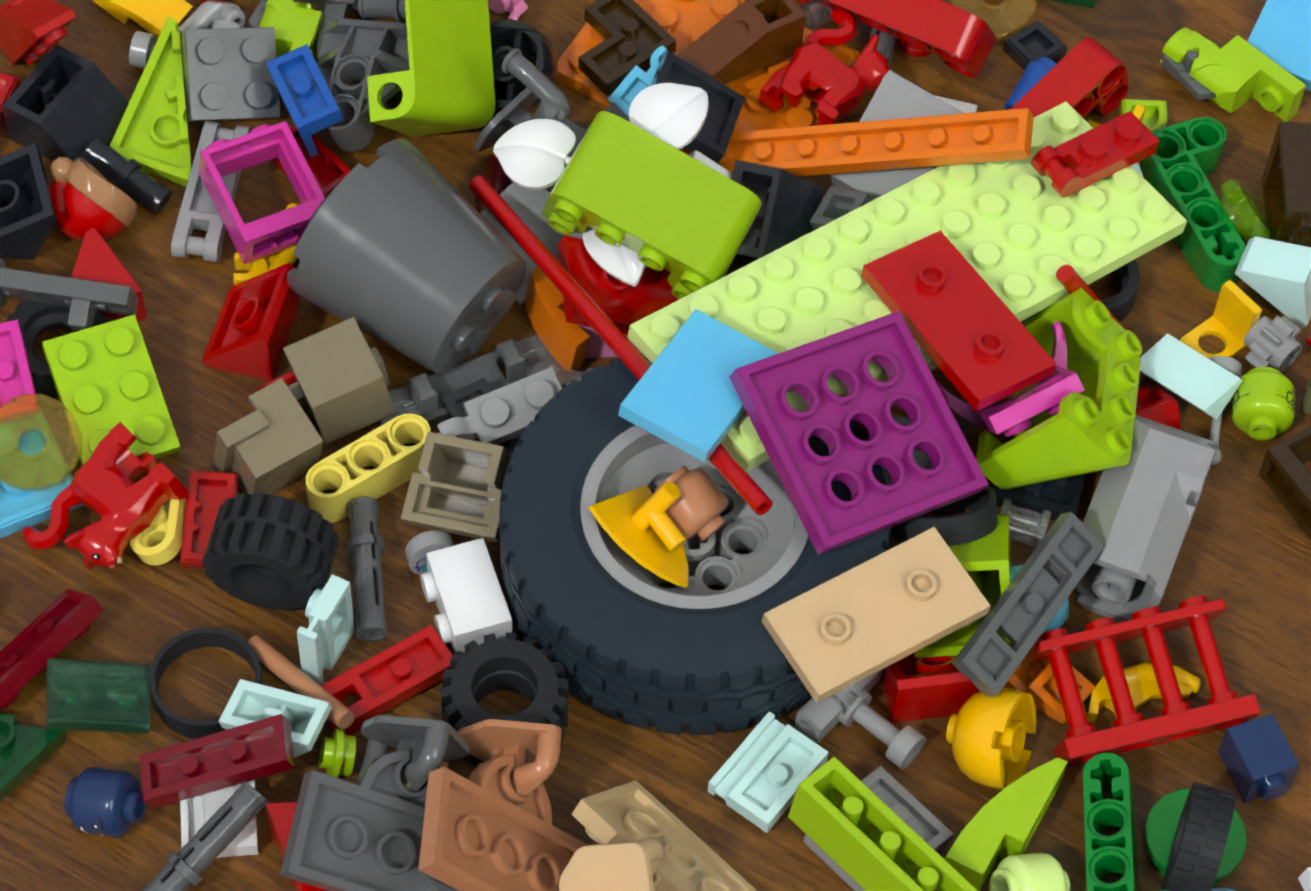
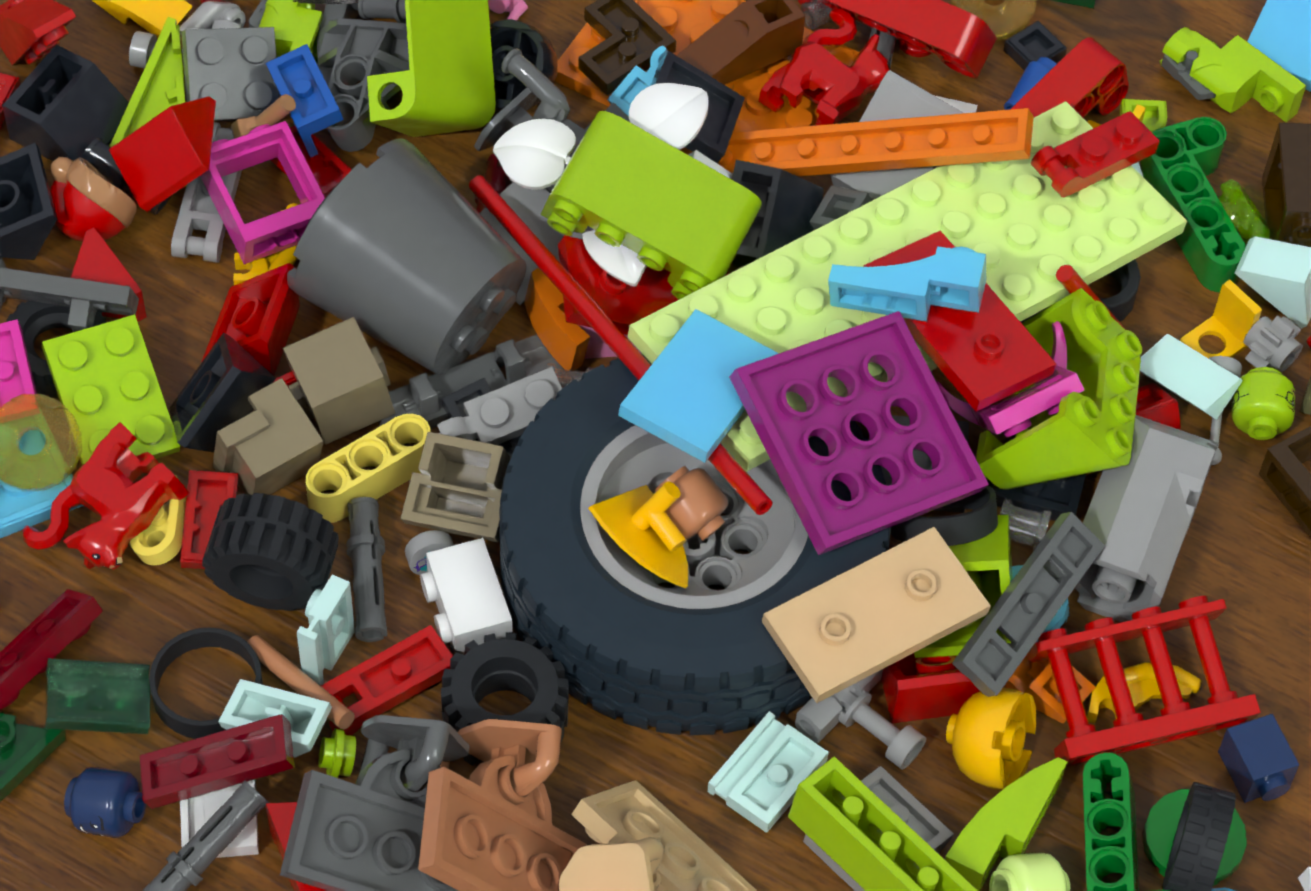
(167, 151): none -> red slope
(217, 394): none -> black slope
(271, 116): none -> medium nougat bar
(947, 279): none -> medium azure slope

